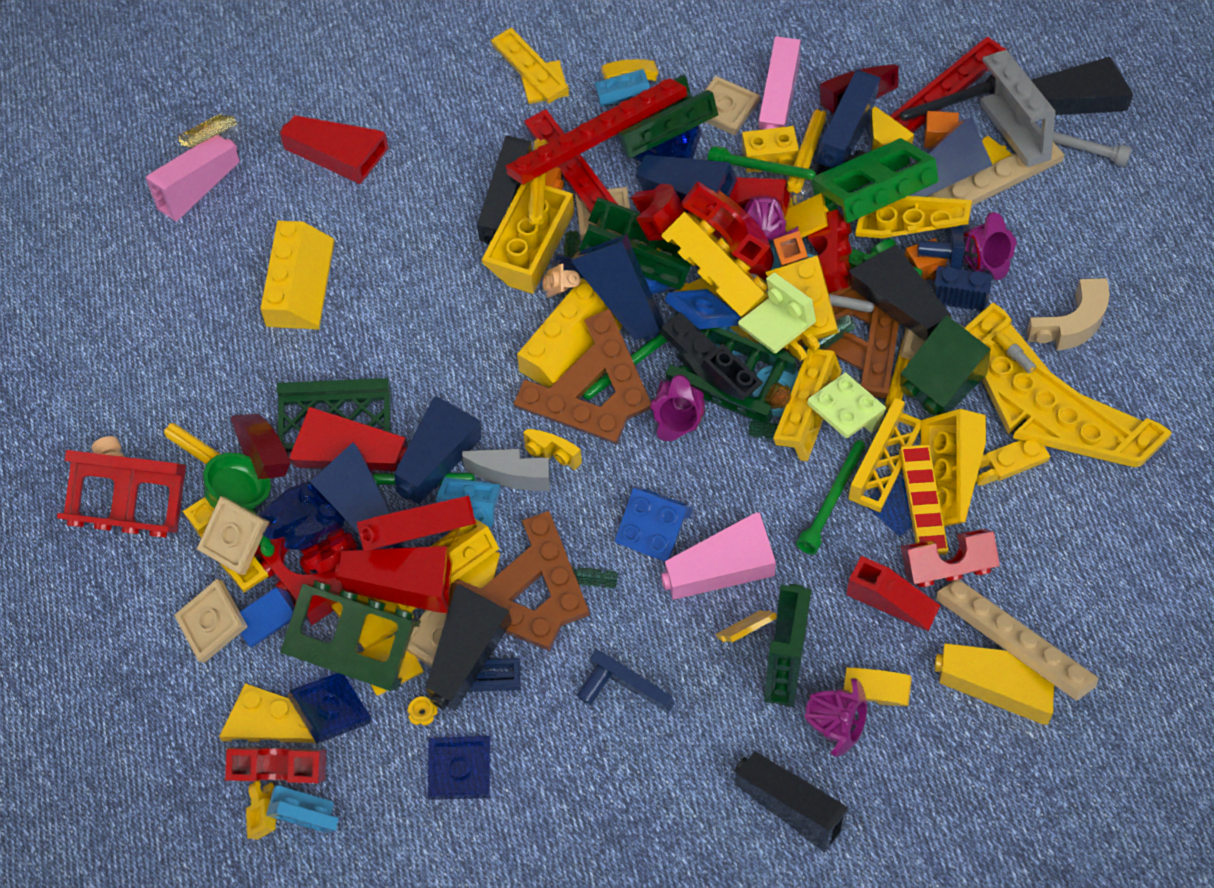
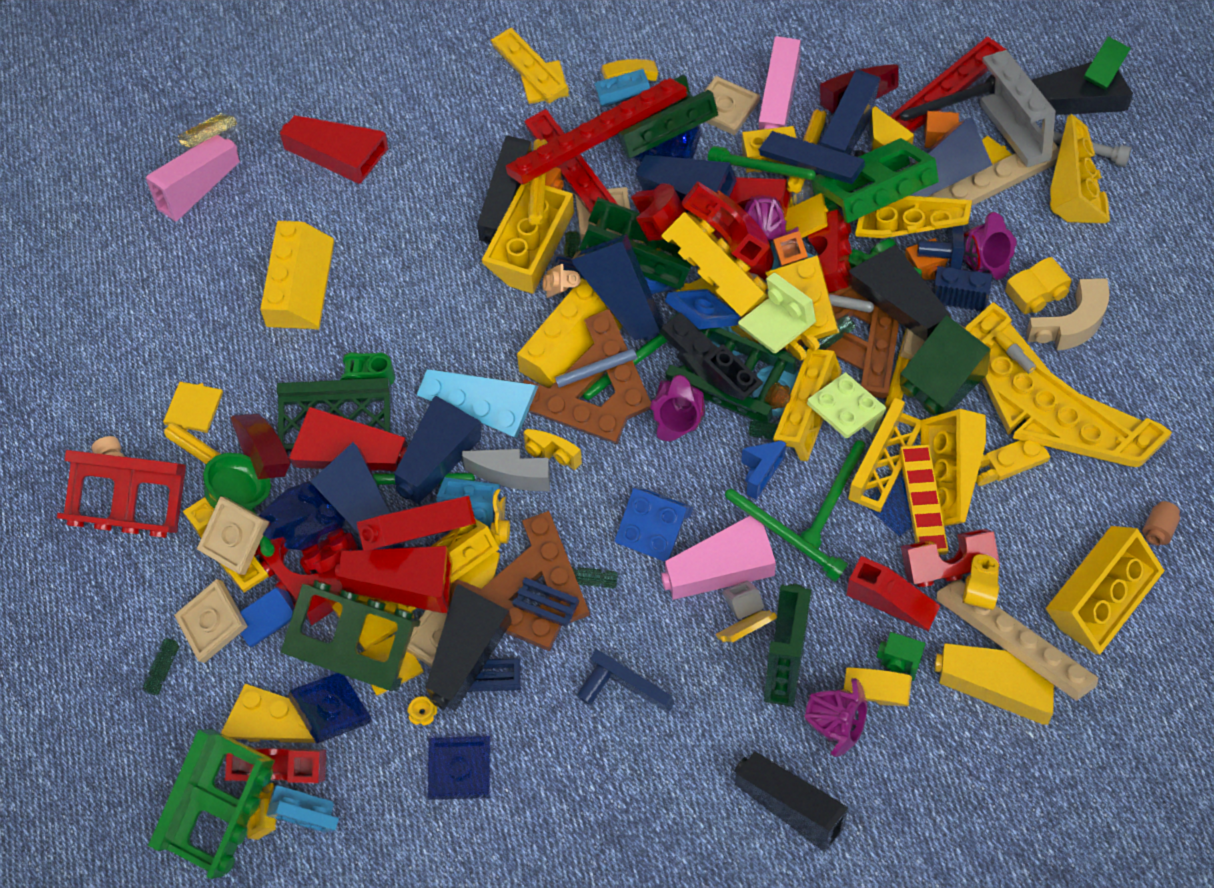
(160, 666): none -> clear green axle
(193, 406): none -> yellow piece
(197, 792): none -> green window
(367, 366): none -> green piece
(491, 401): none -> medium azure wing
(500, 528): none -> yellow plate
(524, 593): none -> dark blue tile
(596, 367): none -> sand blue bar
(743, 599): none -> light grey slope
(763, 462): none -> blue slope
(812, 156): none -> dark blue tile
(832, 566): none -> green piece
(901, 654): none -> green brick
(982, 583): none -> yellow piece
(1038, 285): none -> yellow brick
(1074, 182): none -> yellow wedge
(1106, 63): none -> green slope
(1106, 588): none -> yellow slope
(1161, 523): none -> nougat brick

